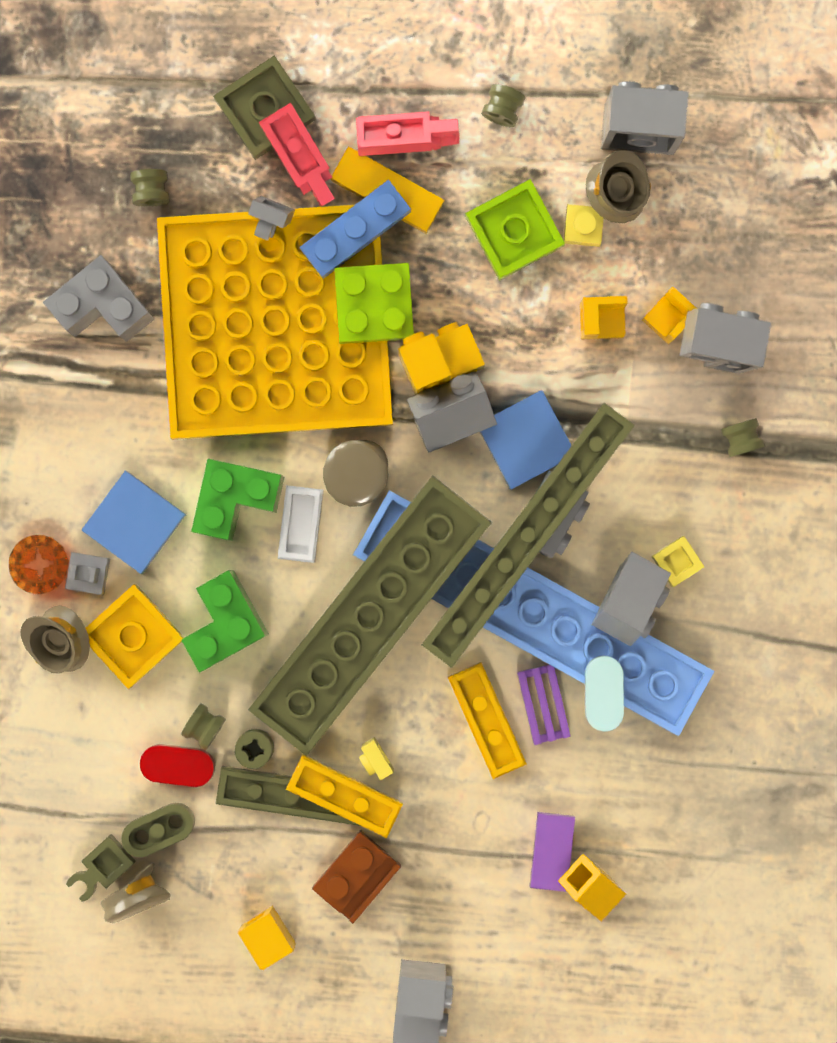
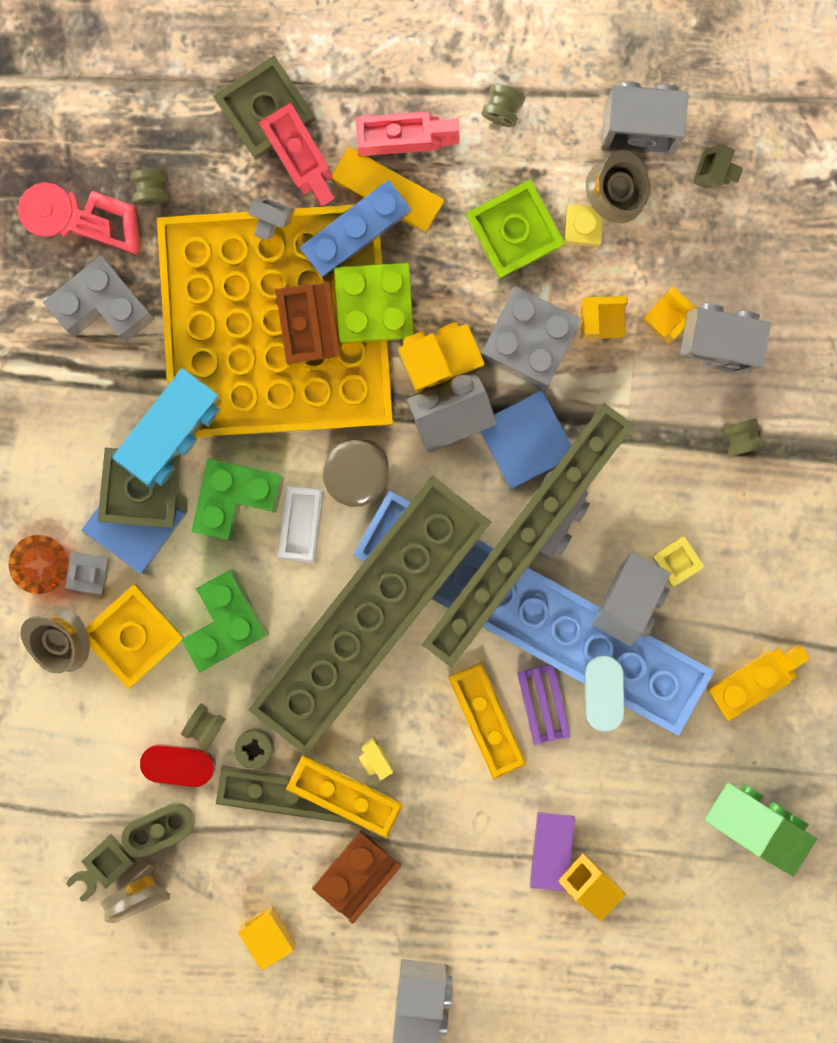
(49, 210): none -> coral piece
(131, 502): none -> olive plate
(168, 429): none -> medium azure brick
(307, 323): none -> dark orange plate
(530, 338): none -> light grey brick
(717, 168): none -> olive tile
(756, 681): none -> yellow hinge
(763, 830): none -> brick

